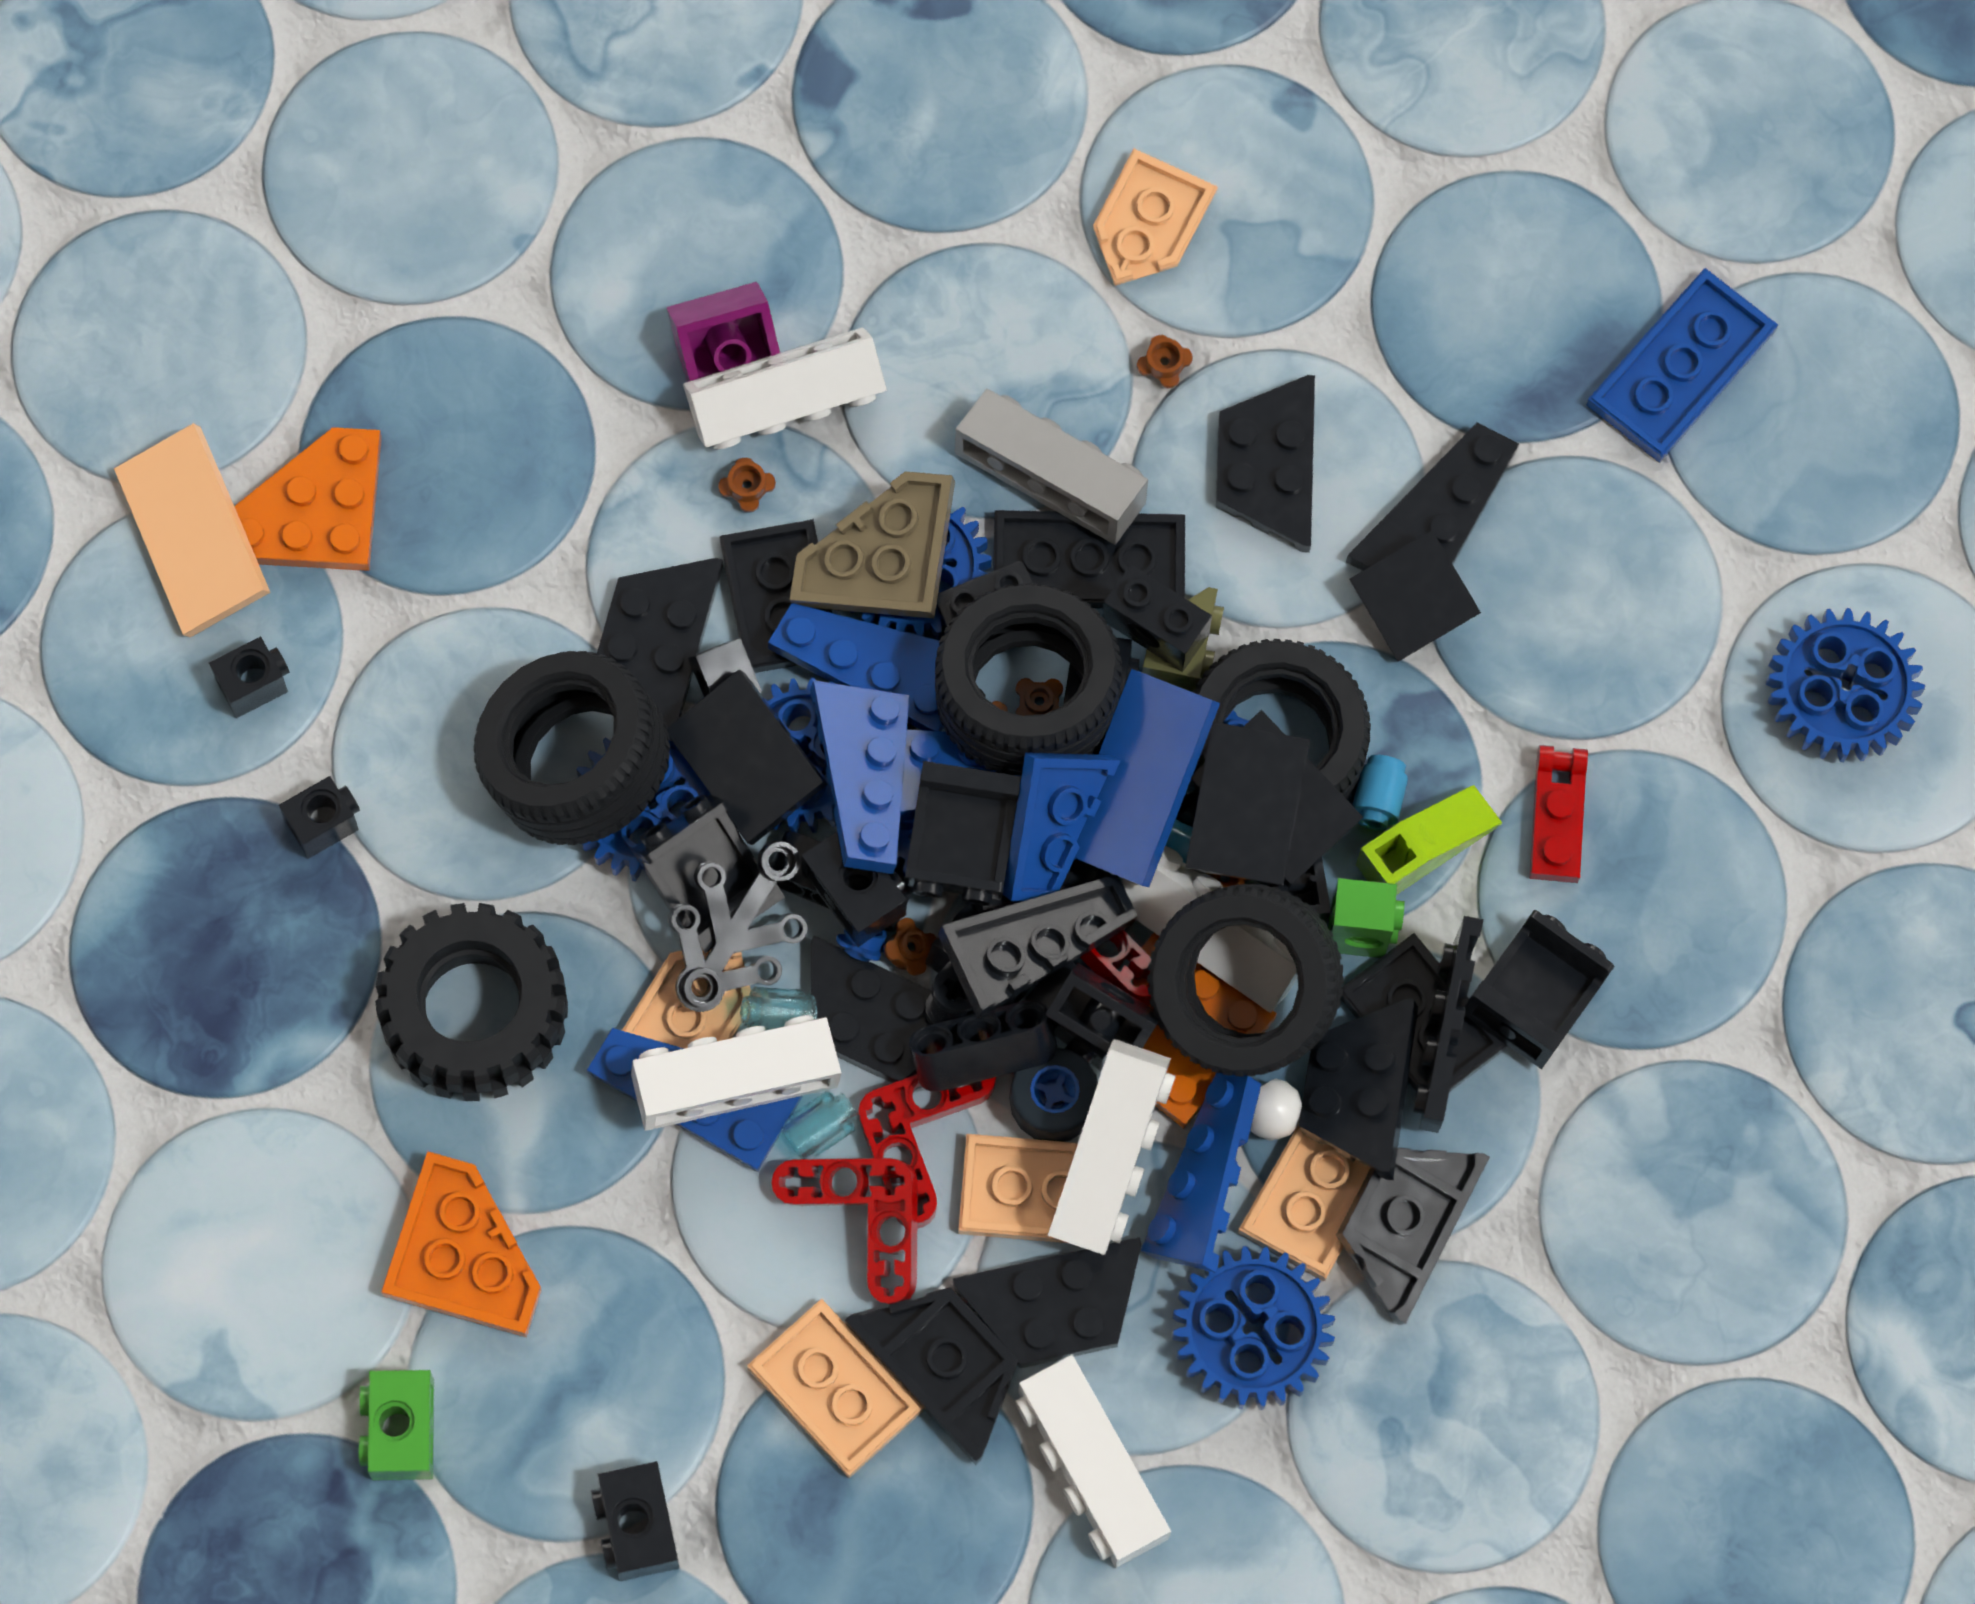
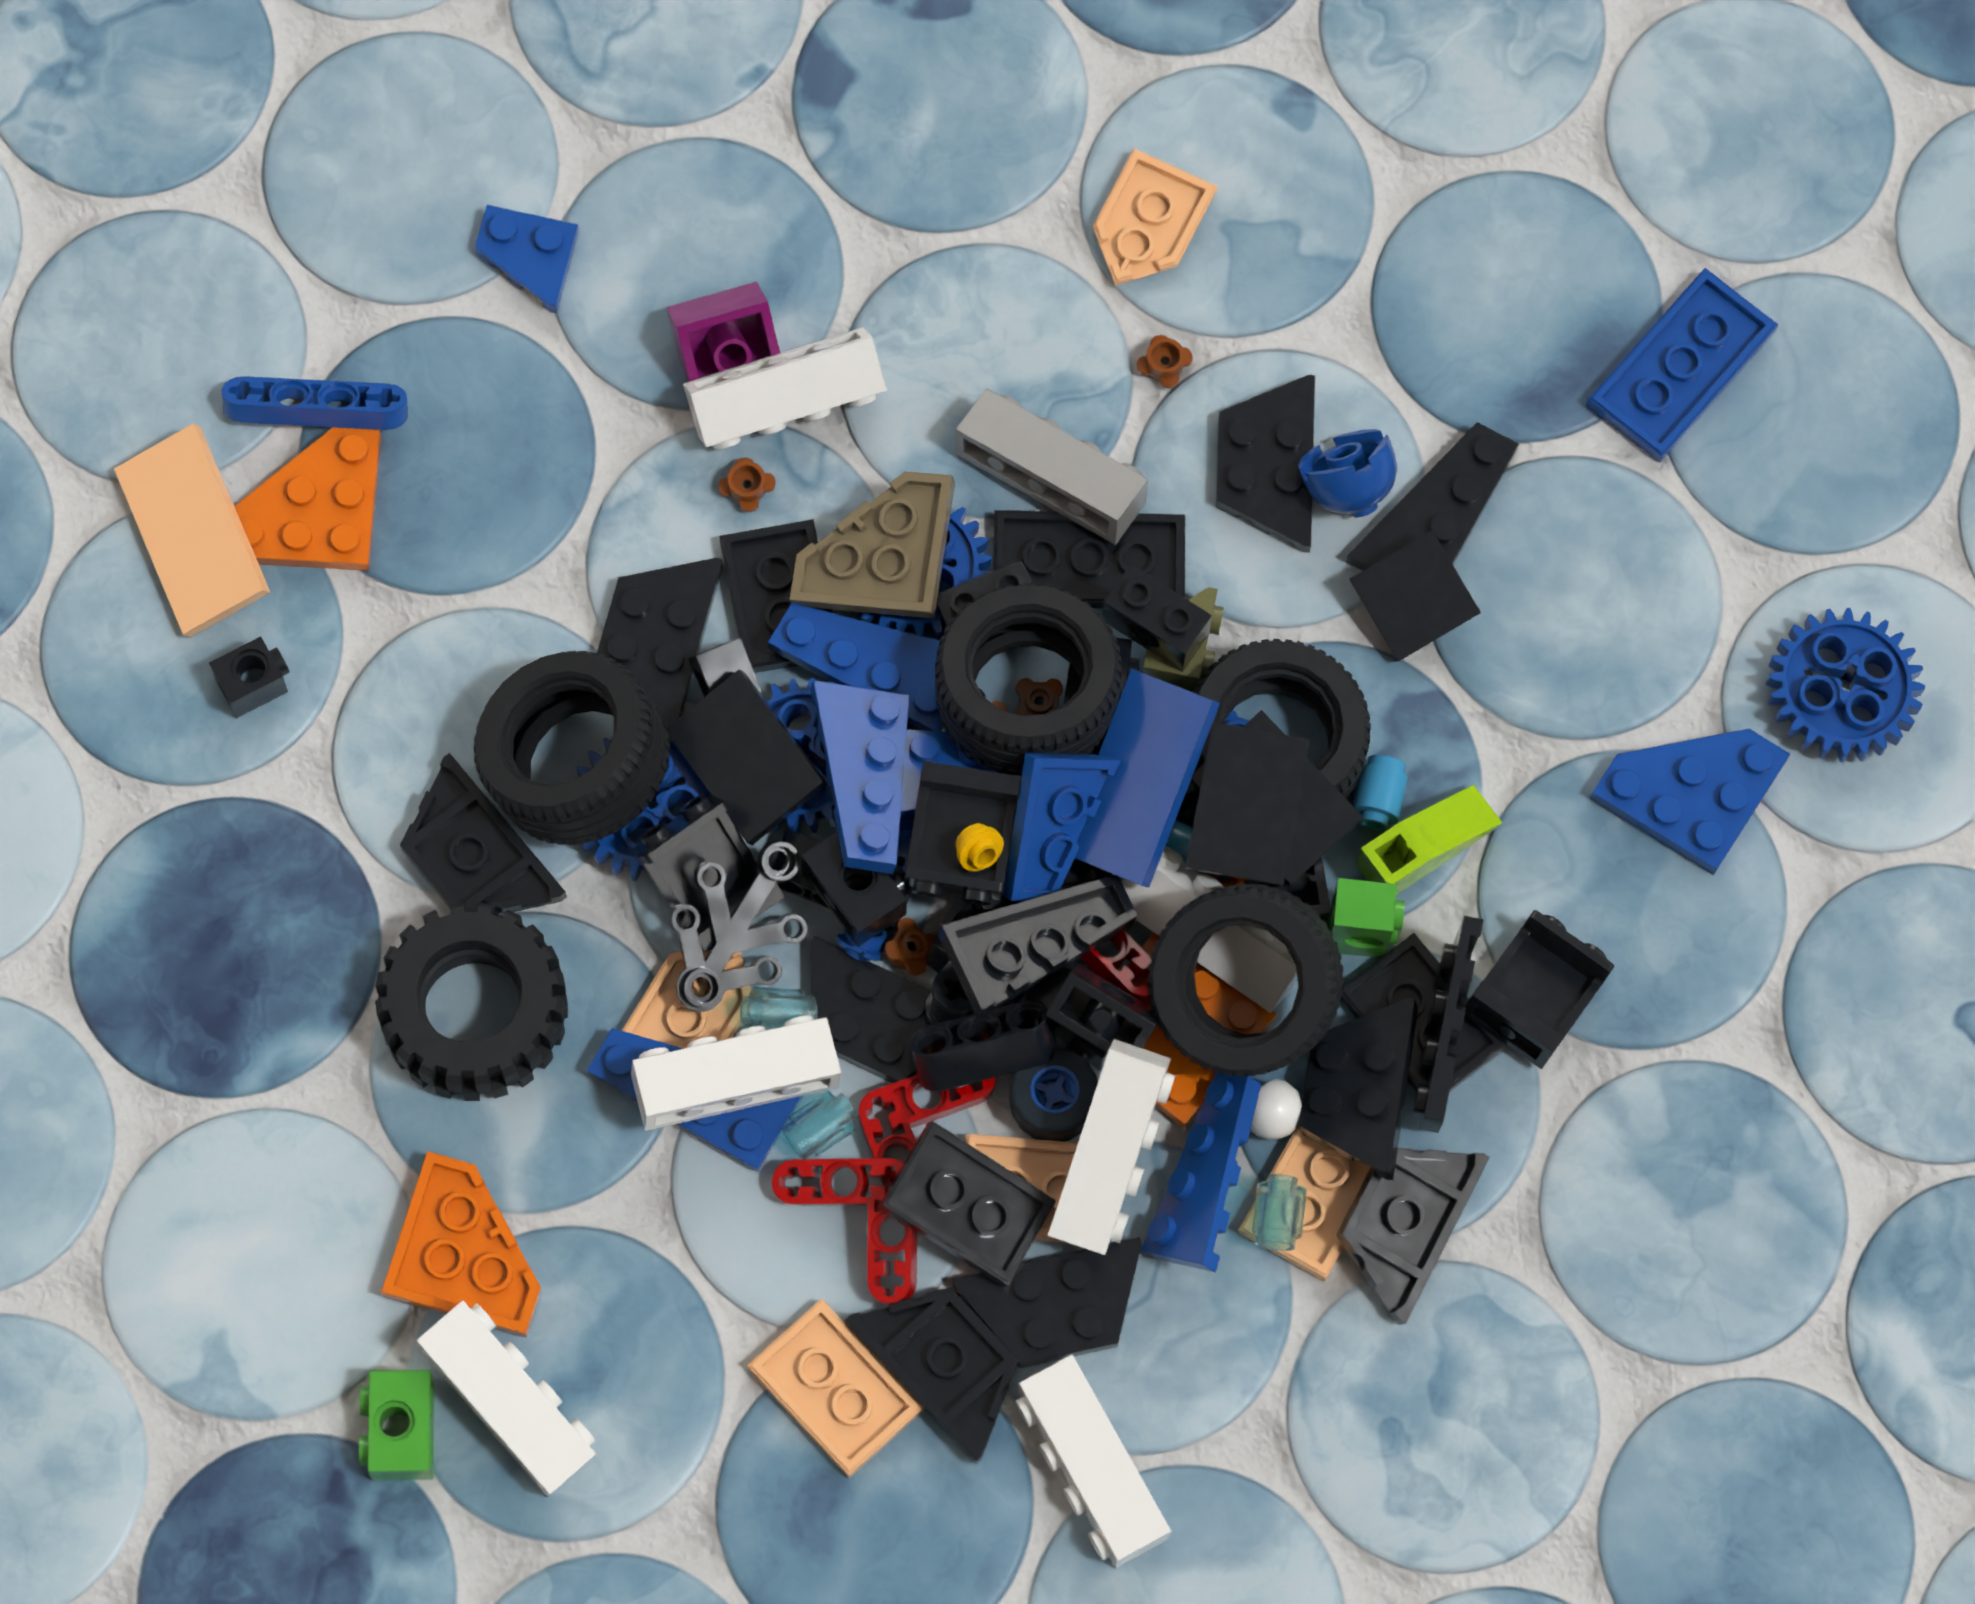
(314, 404): none -> blue beam
(315, 836): black brick -> none
(472, 850): none -> black wing
(505, 1397): none -> white brick
(529, 250): none -> blue wing
(635, 1490): black brick -> none
(967, 1203): none -> black tile
(978, 847): none -> yellow plate
(1216, 1352): blue gear -> none
(1279, 1212): none -> clear light blue brick
(1351, 474): none -> blue cylinder
(1558, 816): red plate -> none
(1693, 791): none -> blue plate

